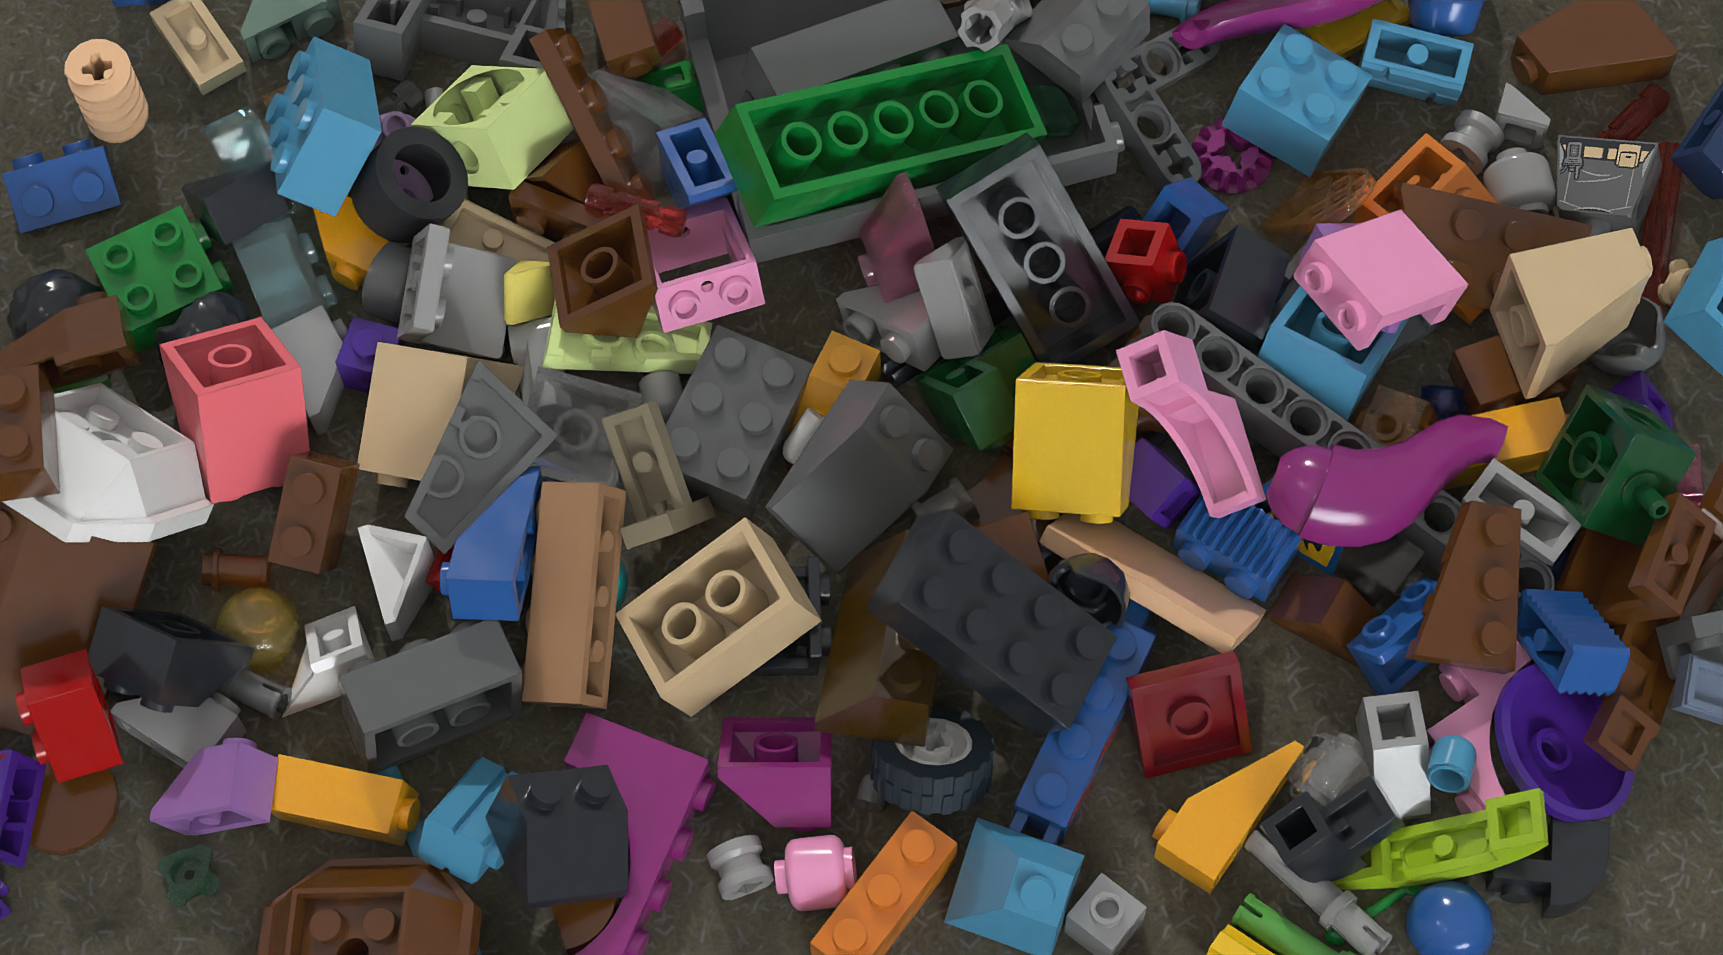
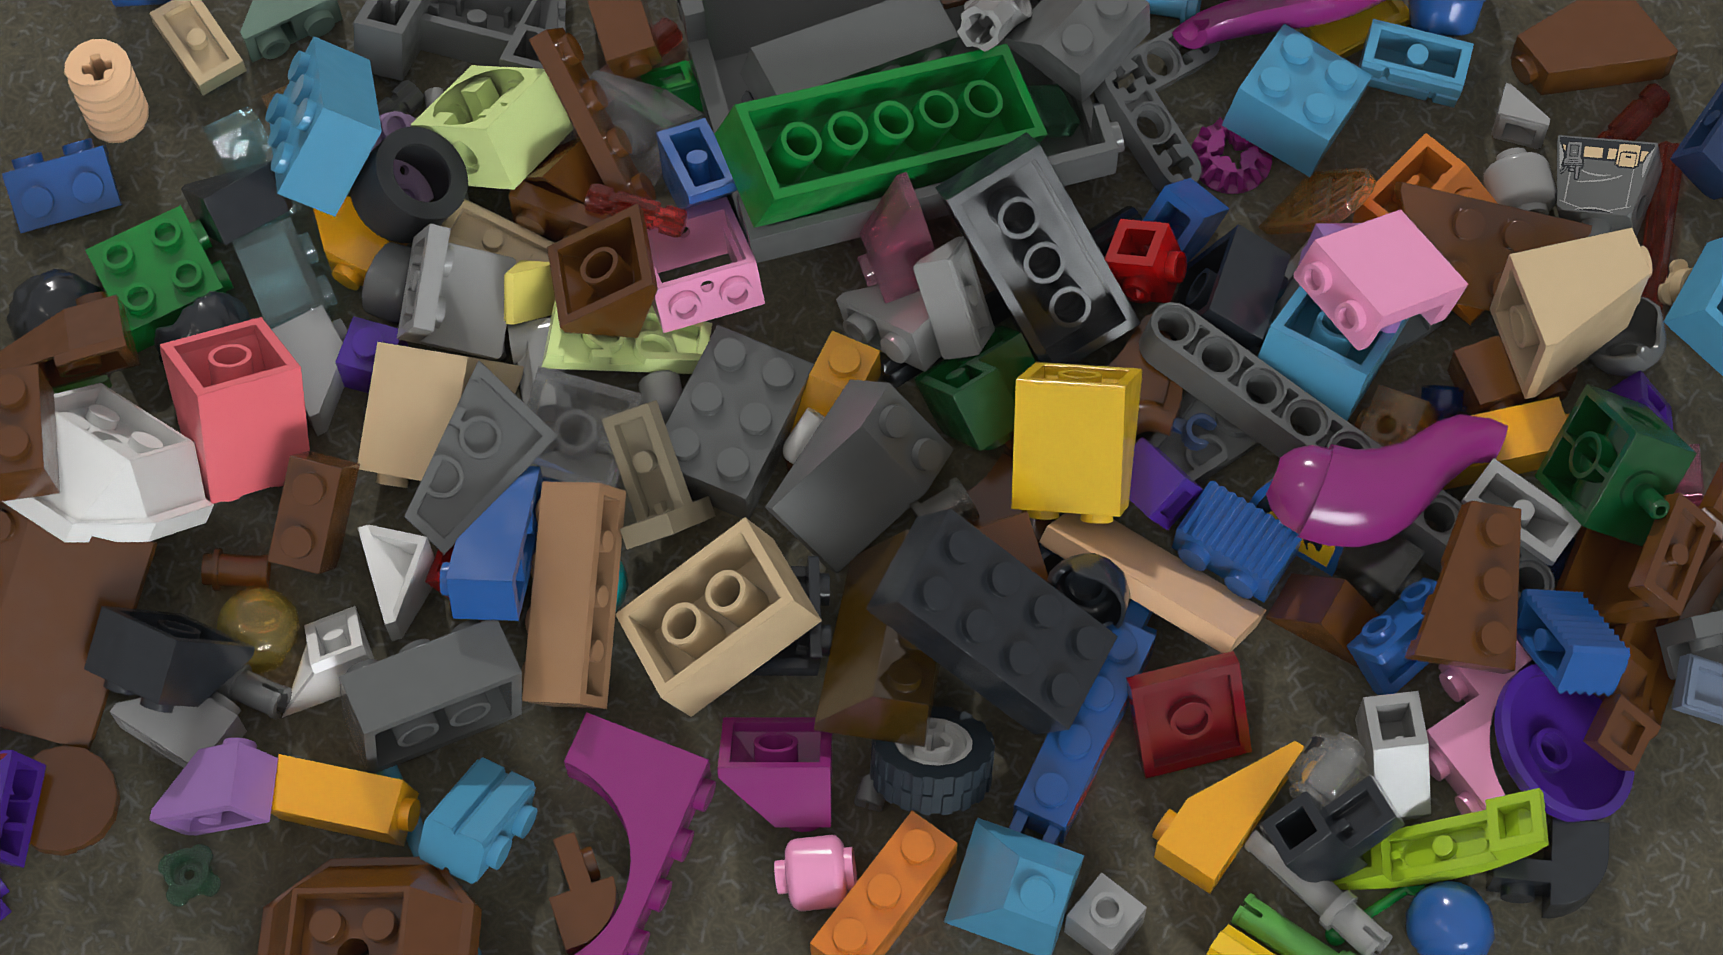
(69, 716): red brick -> none
(562, 835): black slope -> none
(740, 867): light grey wheel -> none
(1205, 425): bright pink arch -> none
(1451, 764): dark azure piece -> none
(1473, 139): light grey wheel -> none

